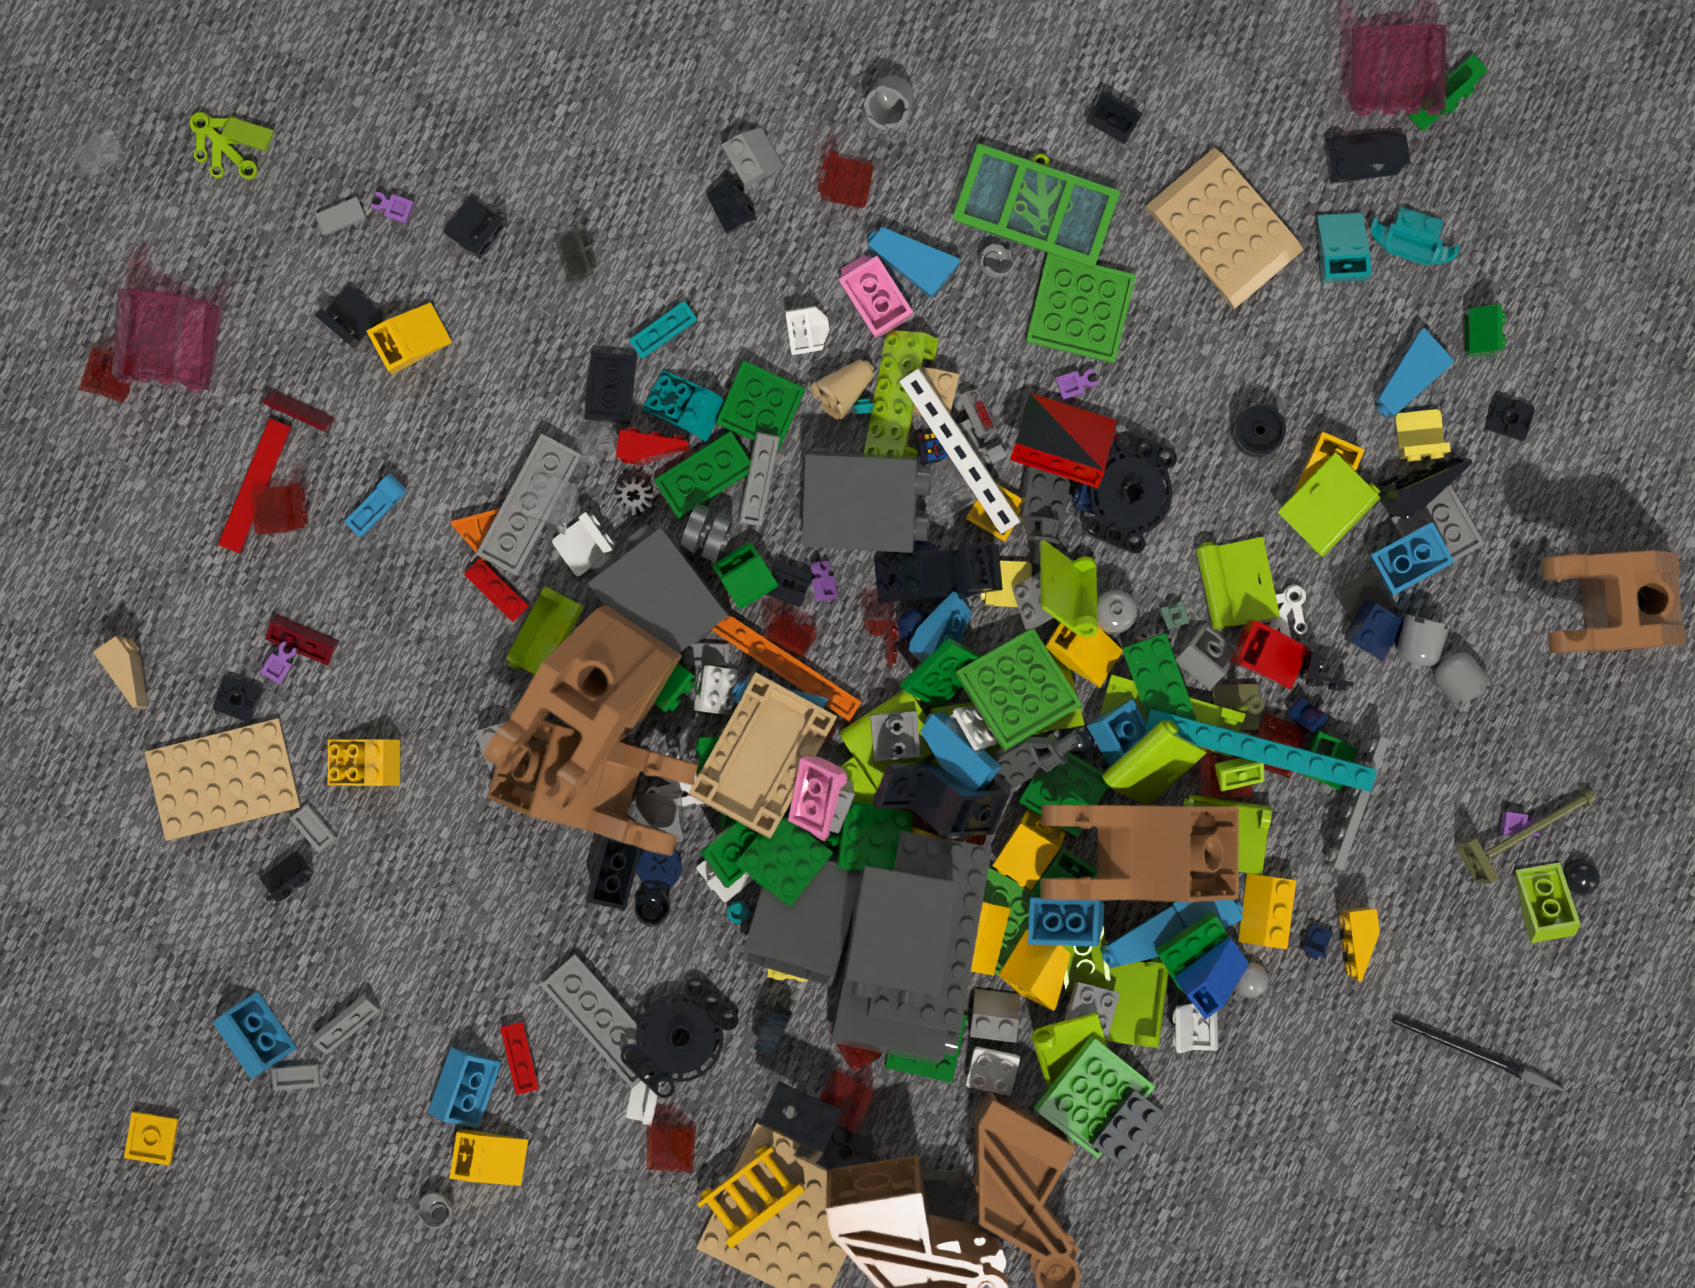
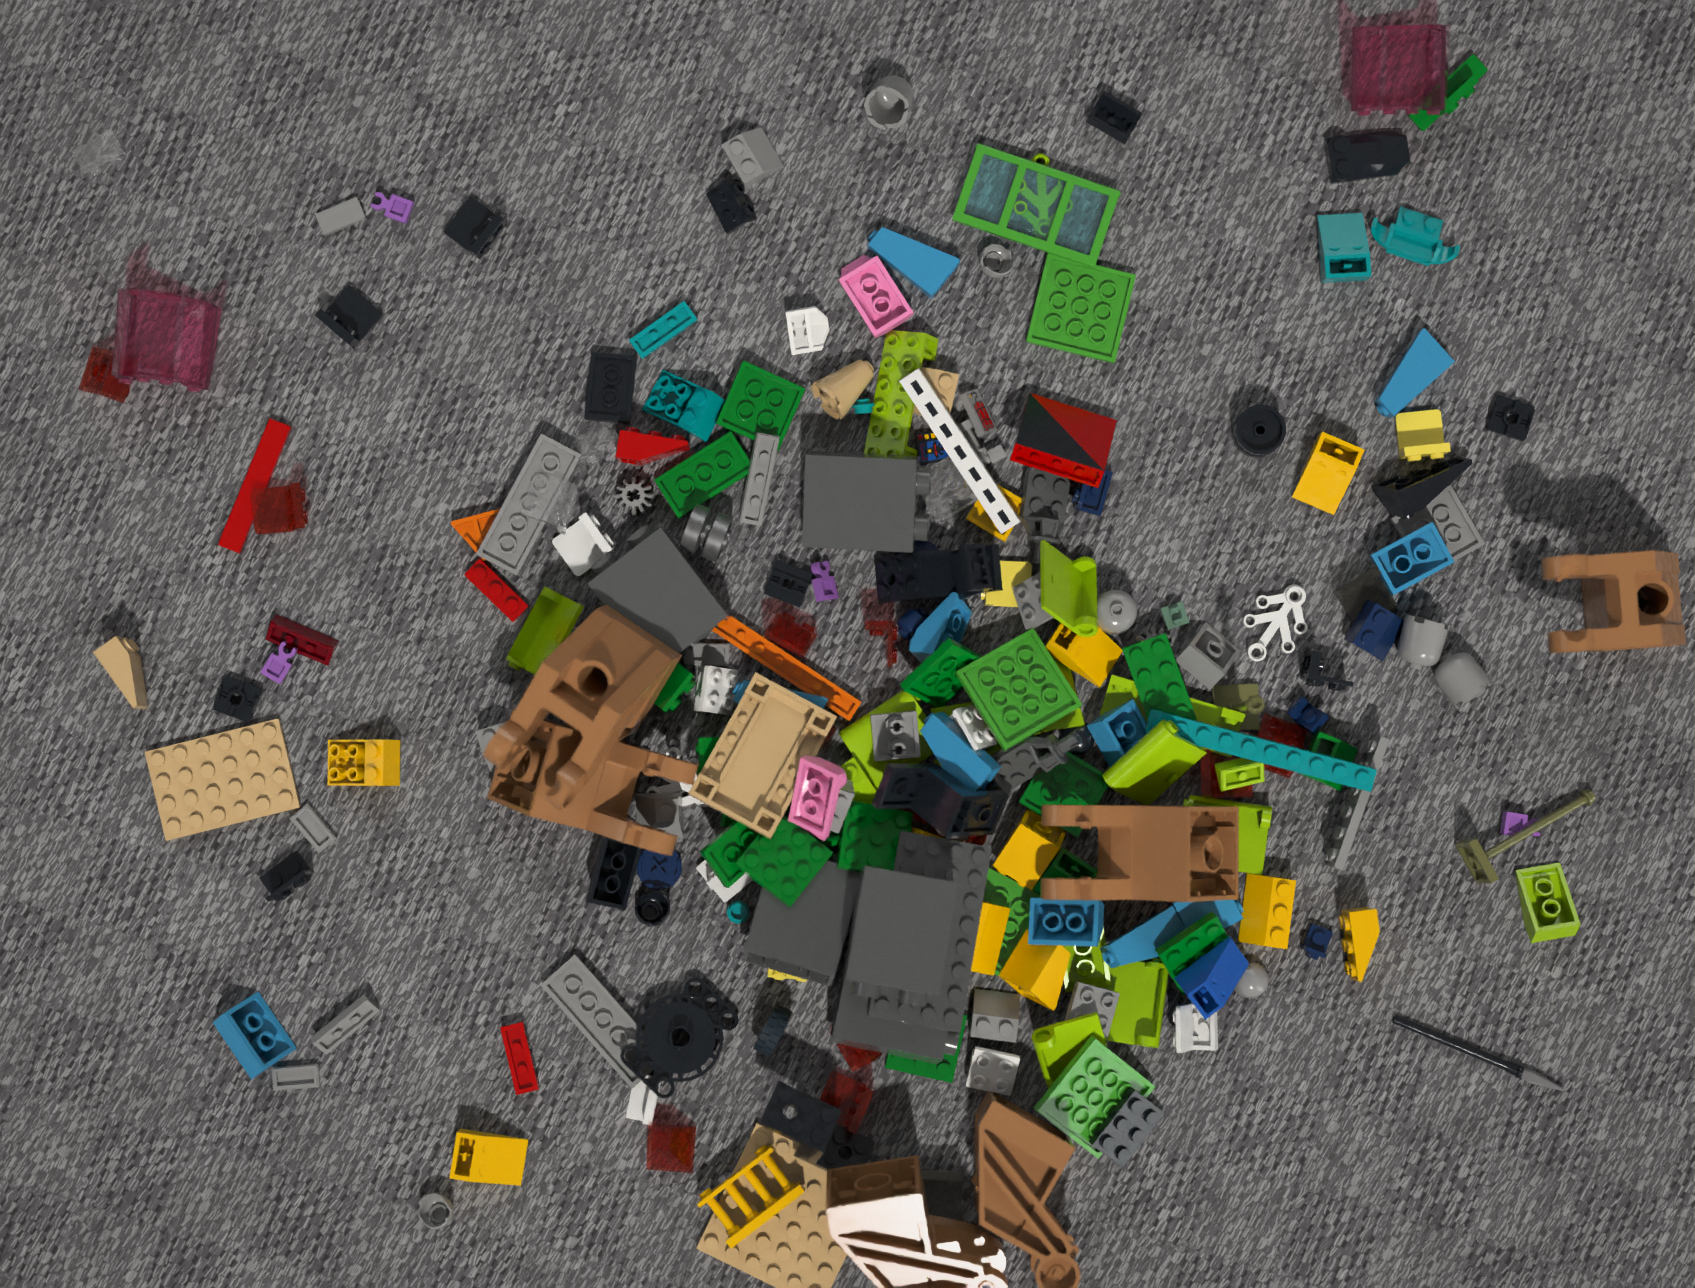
(151, 1138): yellow plate -> none
(218, 145): lime plant -> none
(247, 134): lime slope -> none
(299, 411): dark red slope -> none
(386, 495): dark azure plate -> none
(409, 337): yellow slope -> none
(464, 1088): dark azure slope -> none
(575, 259): clear smoke bracket -> none
(745, 575): green slope -> none
(845, 181): clear red bracket -> none
(1072, 385): medium lavender plate -> none
(1115, 505): black piece -> none
(1225, 227): tan slope -> none
(1233, 584): lime door -> none
(1269, 653): red slope -> none
(1329, 504): lime door -> none
(1484, 331): green slope -> none
(1581, 877): black hair -> none

